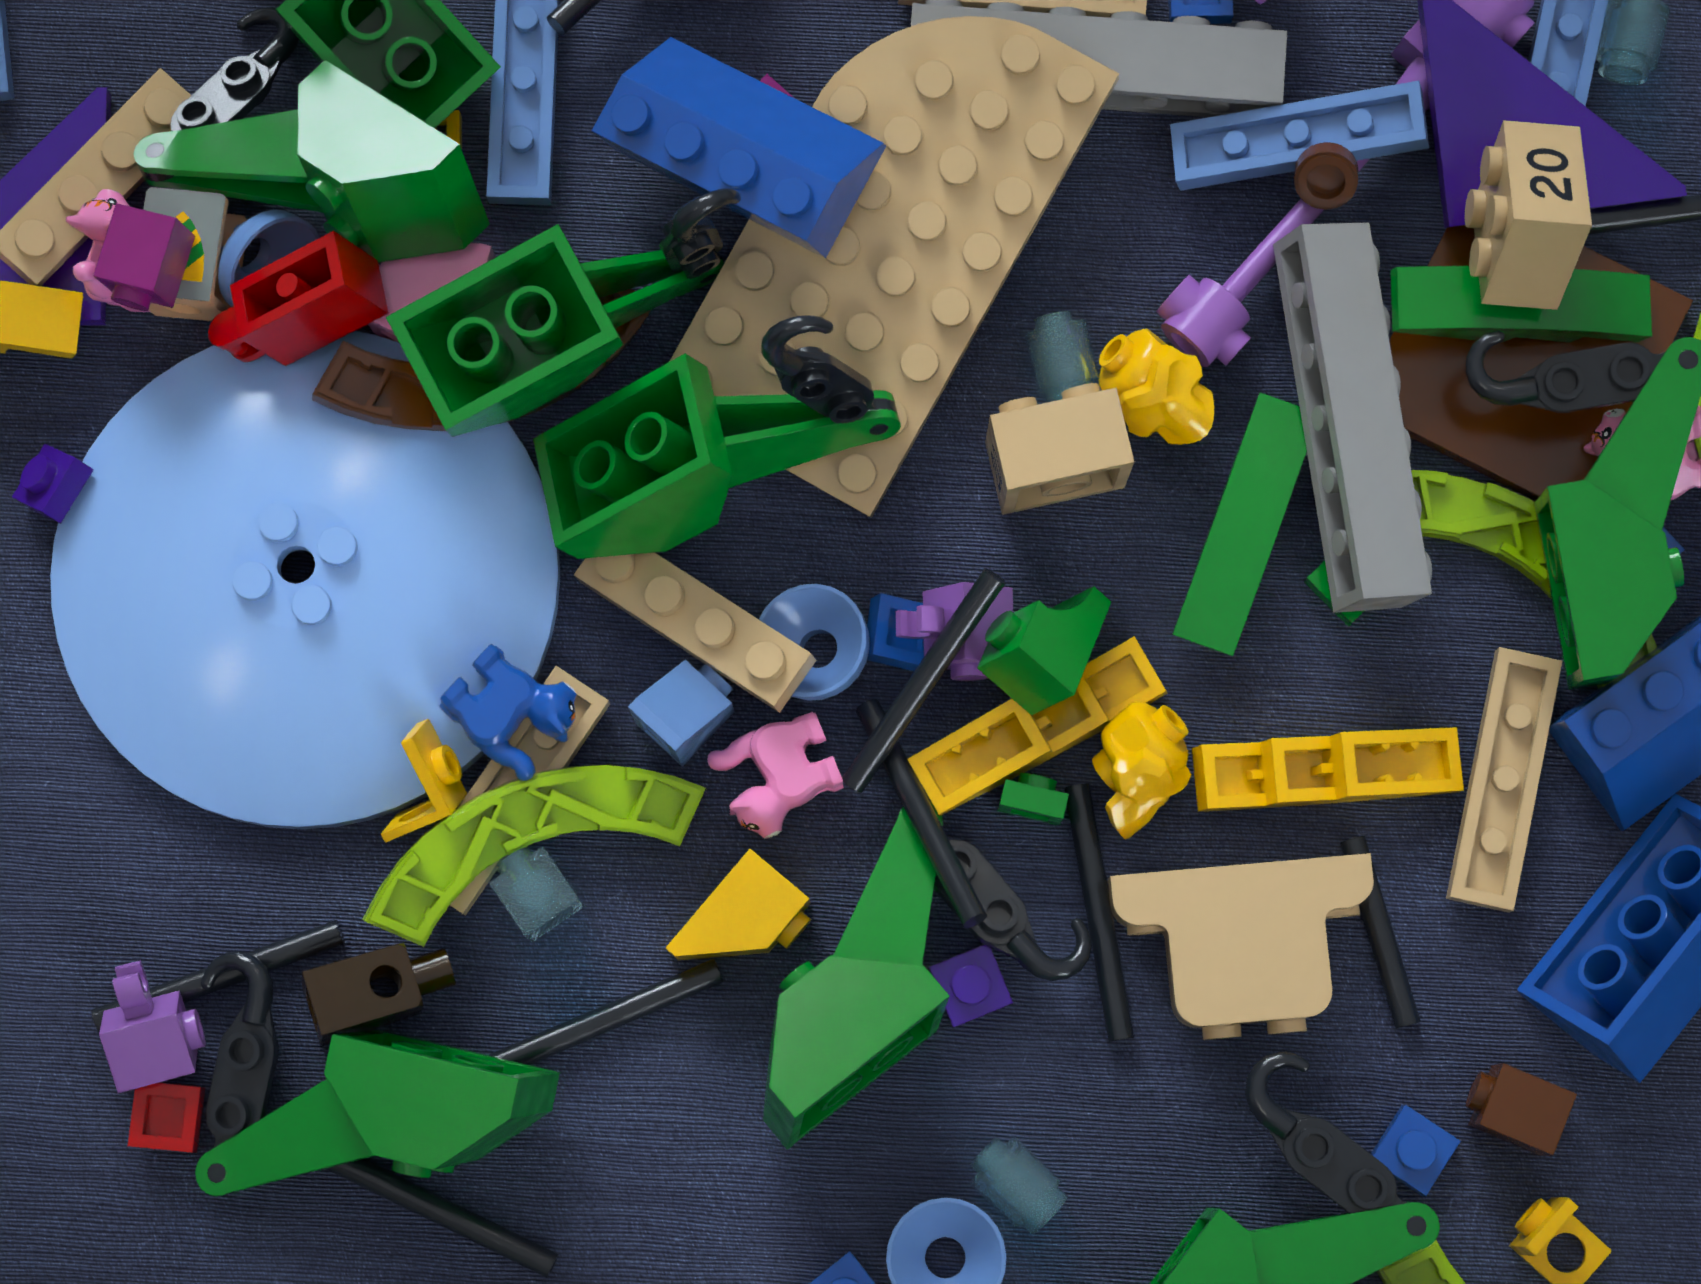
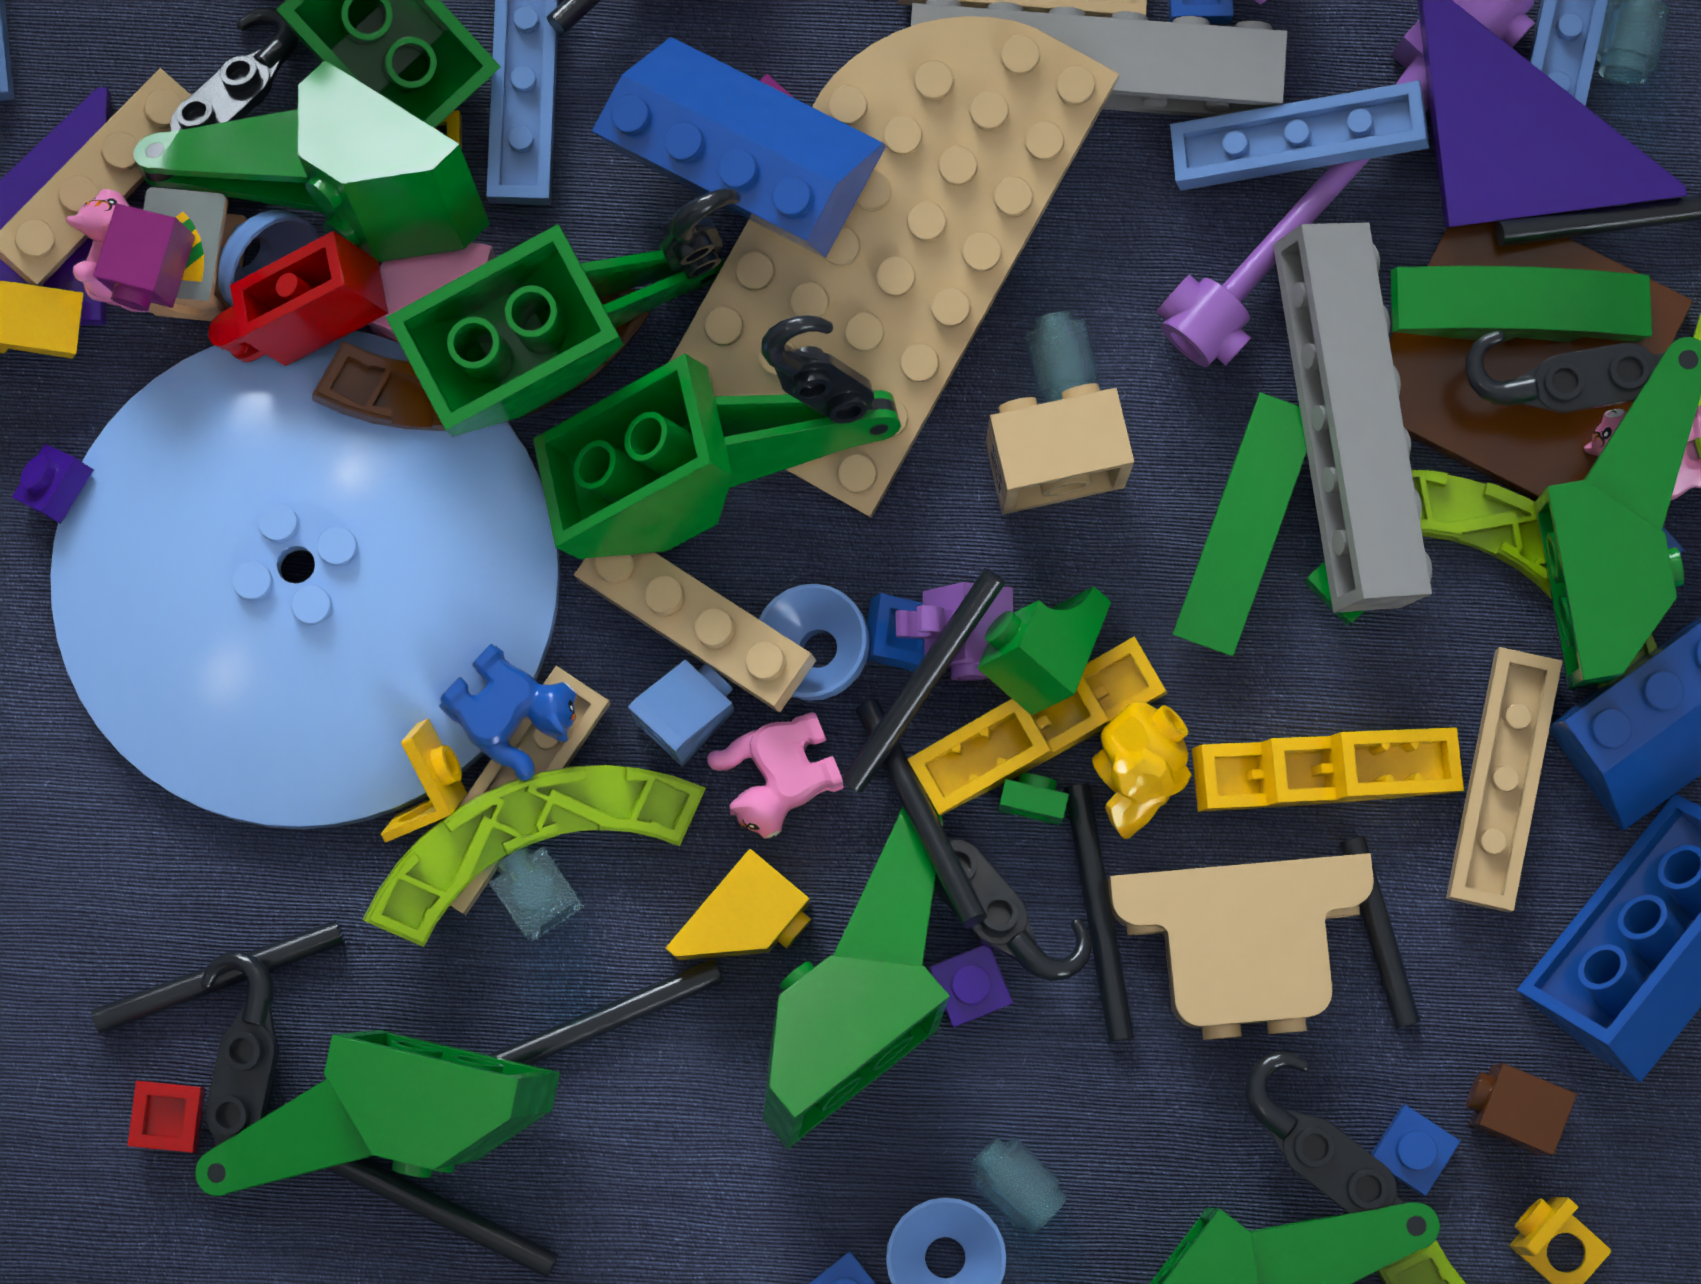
(148, 1036): medium lavender brick -> none
(342, 995): dark brown torso -> none
(1157, 388): yellow head -> none
(1326, 175): reddish brown tile -> none
(1529, 215): tan brick -> none

